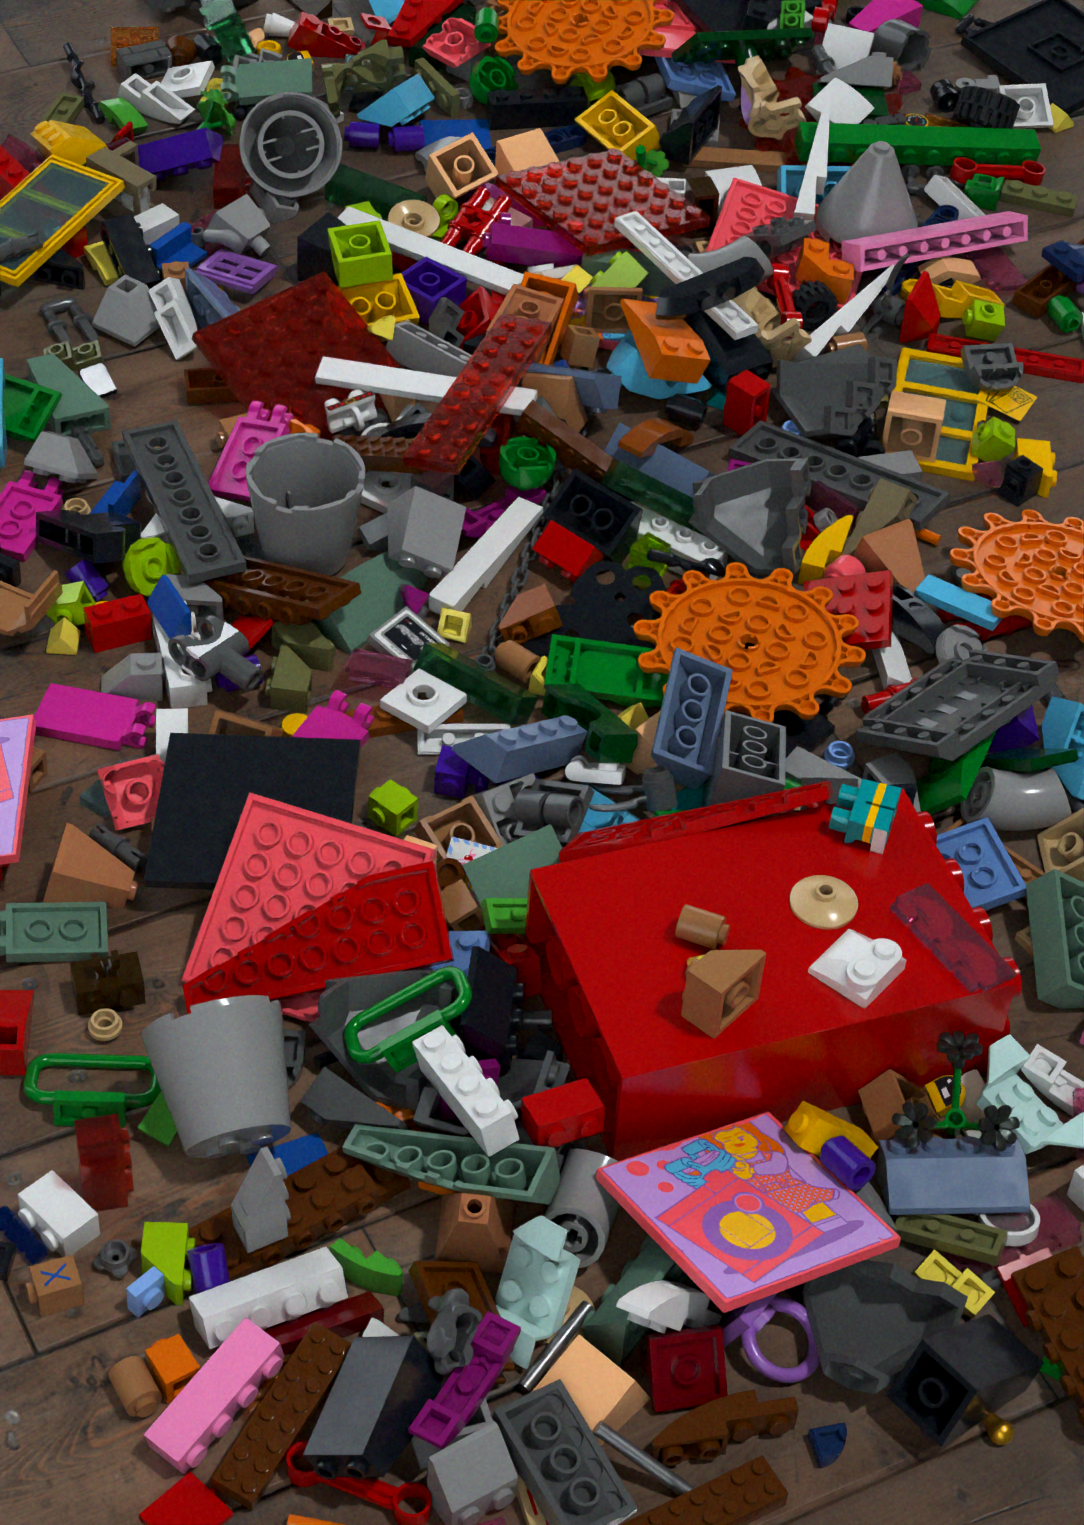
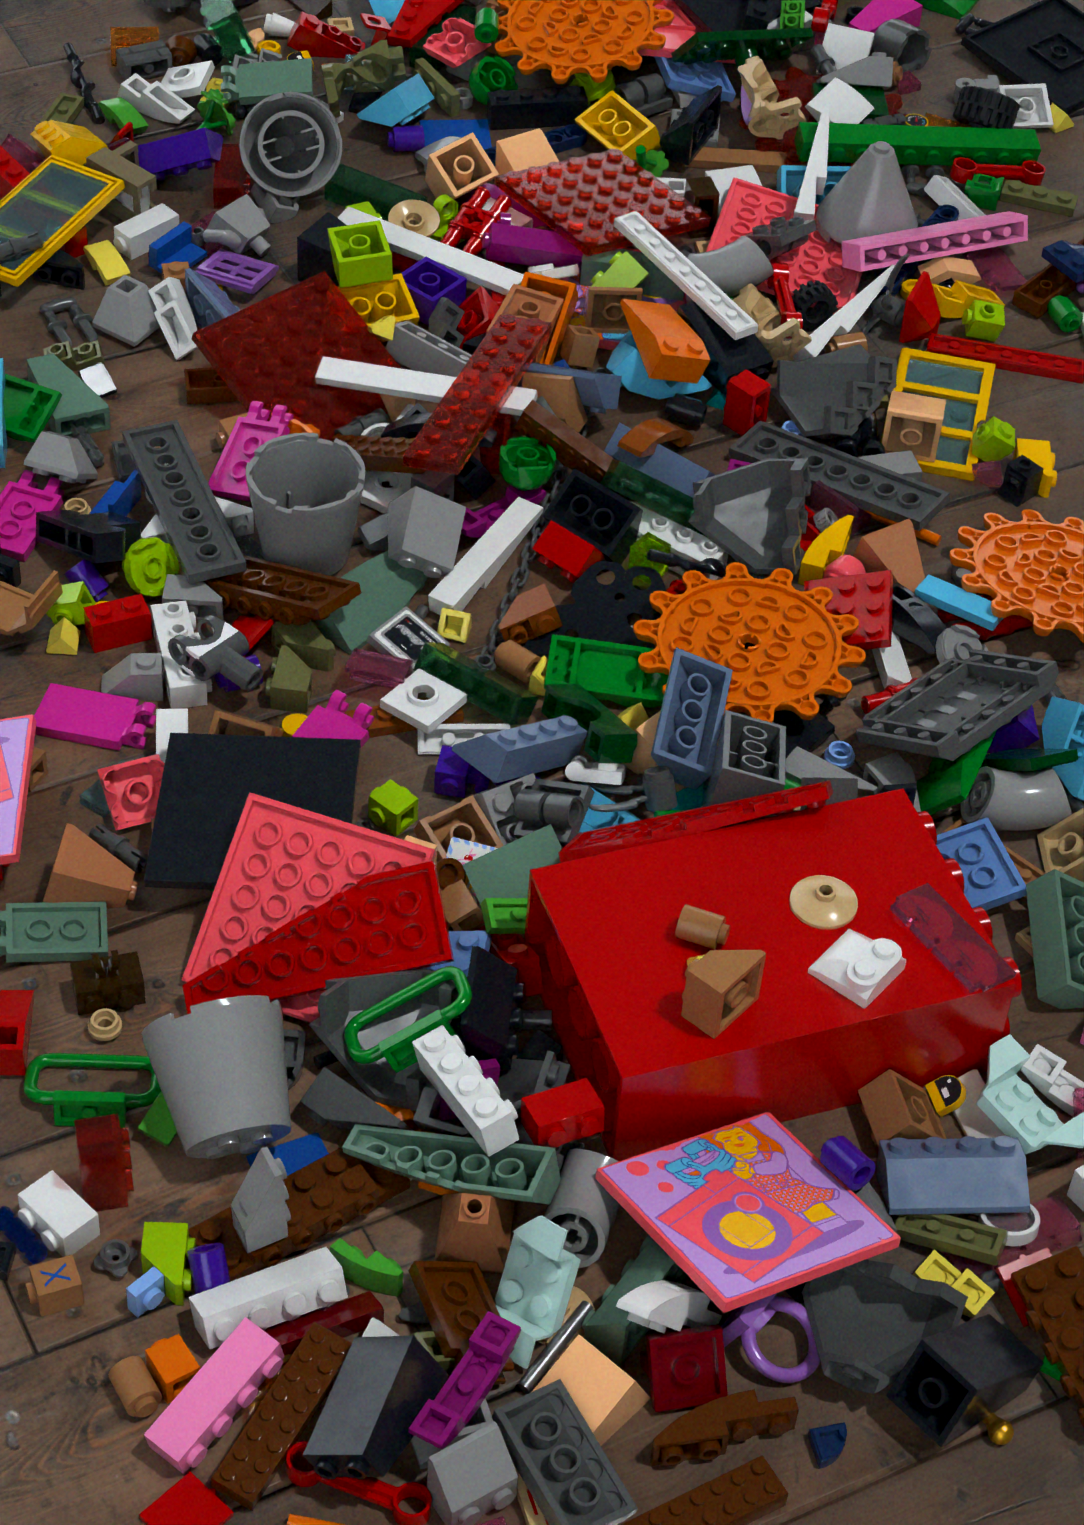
(128, 250): black brick -> none
(170, 609): blue slope -> none
(350, 412): white hips -> none
(362, 134): dark purple brick -> none
(413, 597): magenta slope -> none
(452, 1330): dark grey animal -> none
(578, 276): light yellow slope -> none
(641, 1458): flat silver bar -> none
(708, 289): black brick -> none
(813, 1127): yellow brick -> none
(814, 264): orange brick -> none
(871, 814): teal hips -> none
(886, 506): dark tan slope -> none
(944, 95): black wheel -> none
(991, 366): dark grey slope -> none
(994, 1128): pearl dark grey plant -> none
(1010, 402): yellow sticker -> none

